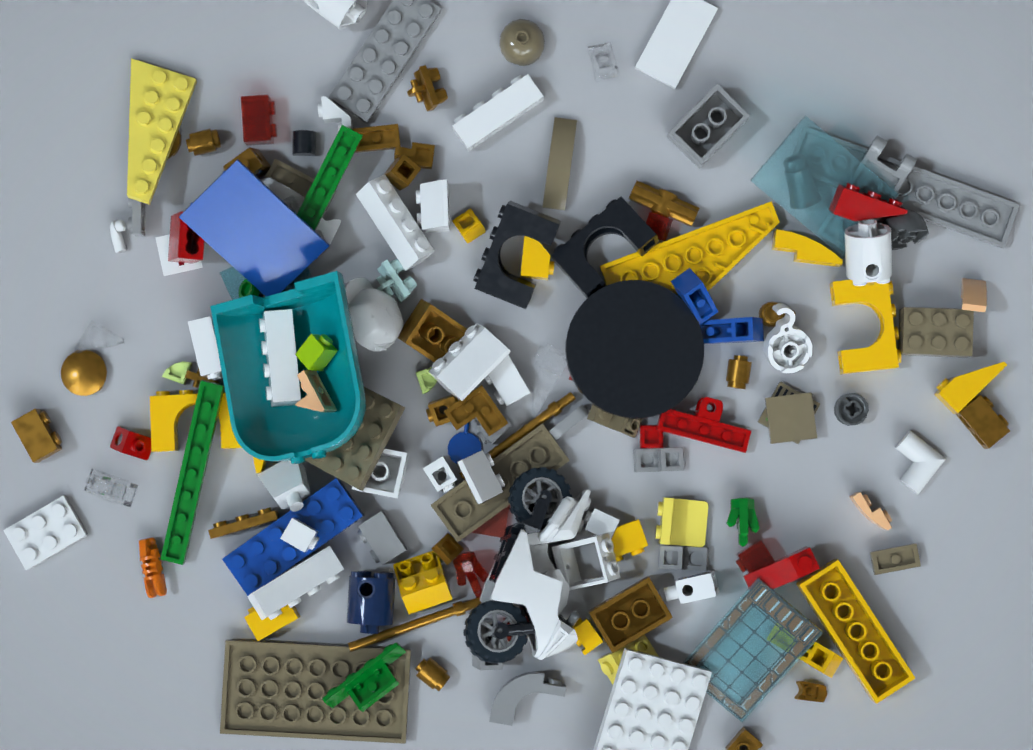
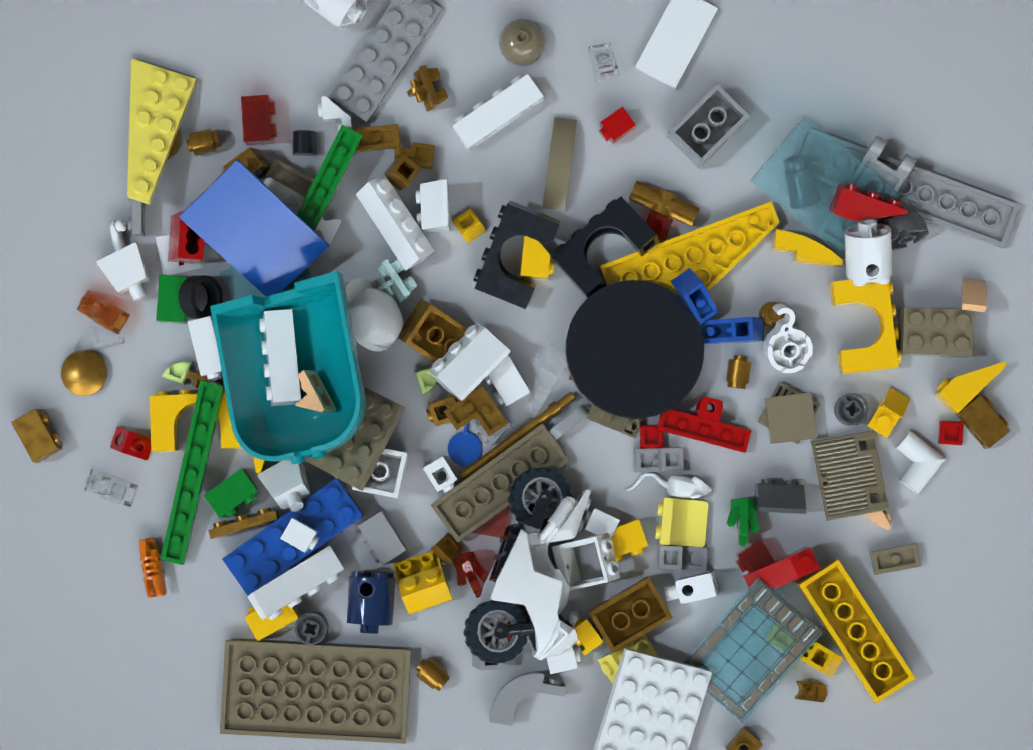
(45, 532): white plate -> none
(103, 312): none -> clear orange slope
(126, 270): none -> white torso
(168, 304): none -> green brick
(187, 293): none -> black tyre
(232, 493): none -> green brick
(247, 288): green tile -> none
(311, 628): none -> dark grey wheel
(316, 352): lime brick -> none
(369, 682): green bracket -> none
(457, 609): pearl gold bar -> none
(480, 476): white slope -> none
(564, 661): none -> white brick
(616, 126): none -> red brick
(679, 485): none -> white animal
(779, 498): none -> dark grey slope
(849, 475): none -> dark tan window
(888, 412): none -> yellow slope
(950, 433): none -> red tile

